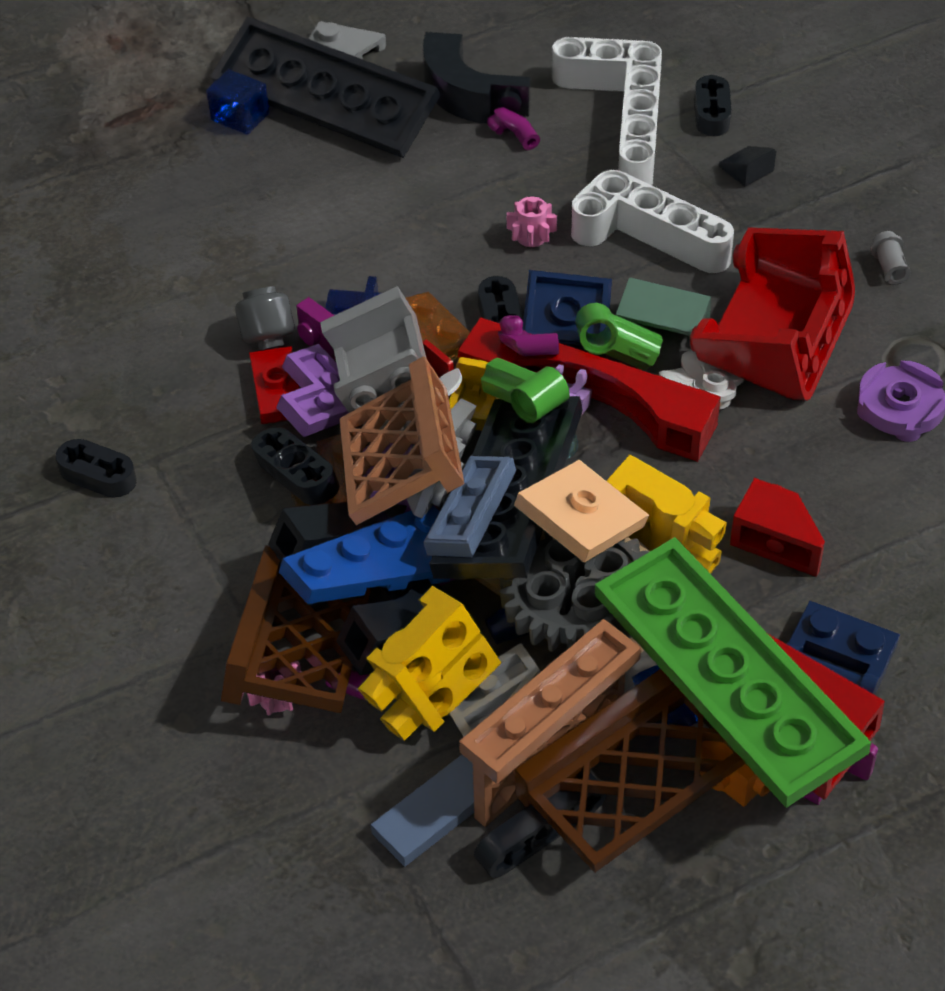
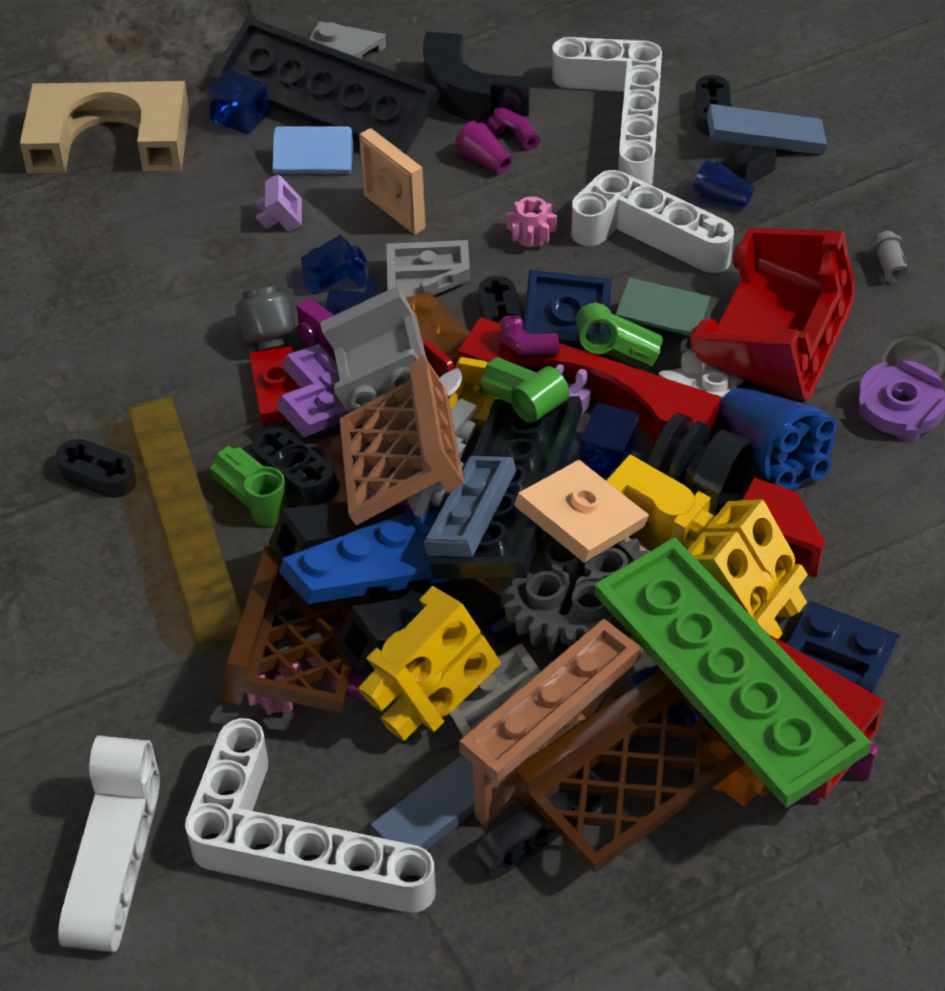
(64, 110): none -> tan arch
(112, 844): none -> white beam
(185, 521): none -> clear yellow beam
(254, 485): none -> bright green piece
(280, 205): none -> lavender tile
(293, 839): none -> white beam
(312, 150): none -> light blue slope
(332, 263): none -> clear blue bracket
(392, 181): none -> light nougat plate
(427, 266): none -> light grey wing
(480, 145): none -> magenta cone
(608, 439): none -> clear blue brick
(712, 468): none -> black wheel
(722, 185): none -> clear blue cone
(752, 562): none -> yellow hips
(766, 129): none -> sand blue tile
(788, 436): none -> blue cone

